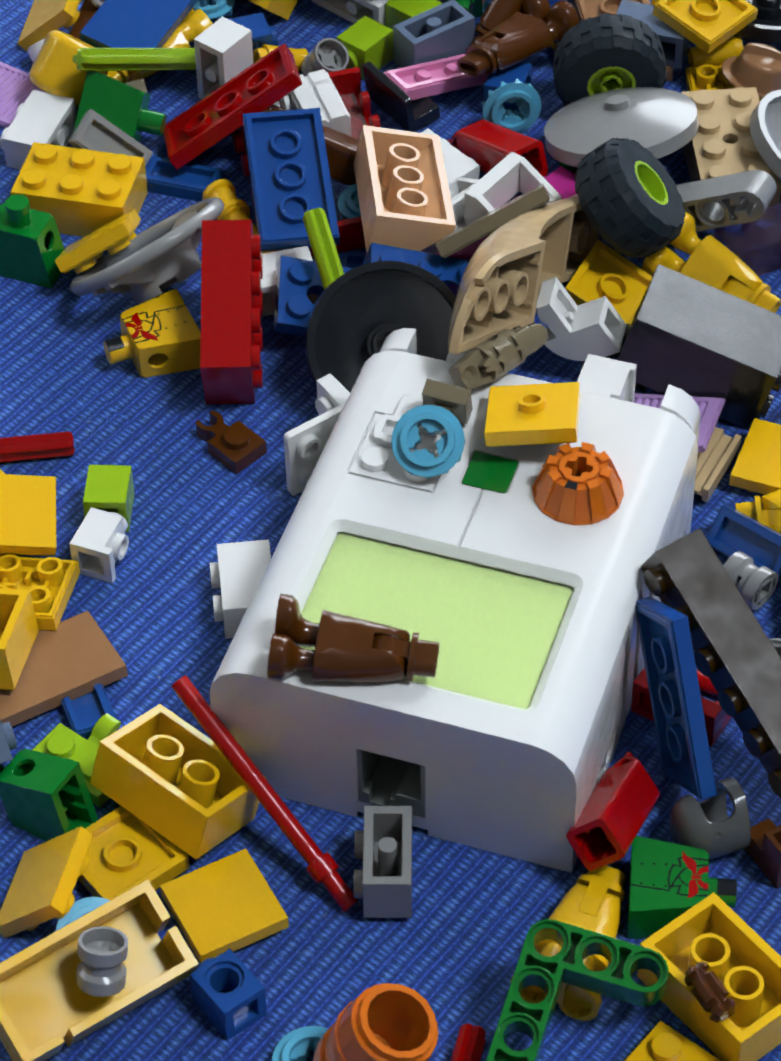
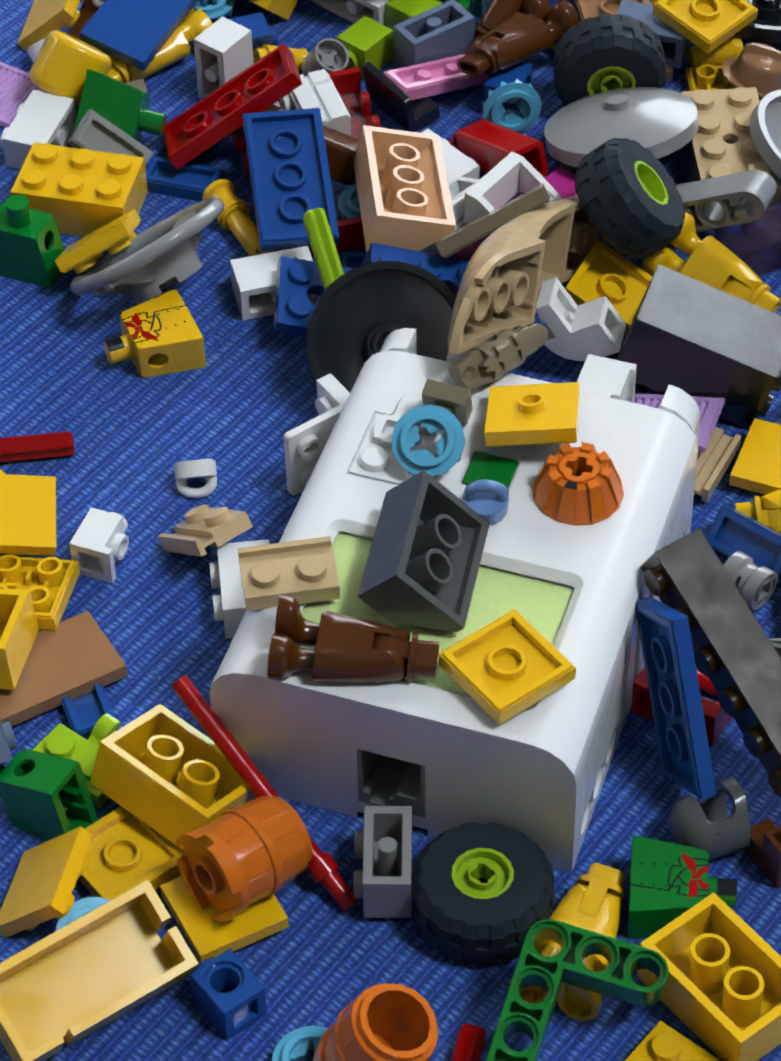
(100, 969): light grey wheel -> none
(110, 490): lime brick -> none
(134, 59): lime axle -> none
(196, 469): none -> white tile
(205, 528): none -> tan plate
(231, 312): red brick -> none
(231, 445): reddish brown plate -> none
(244, 855): none -> orange piece
(291, 568): none -> tan plate
(424, 556): none -> dark grey slope
(481, 892): none -> black wheel
(487, 499): none -> medium blue tile
(506, 666): none -> yellow plate
(613, 813): red piece -> none
(710, 992): reddish brown piece -> none

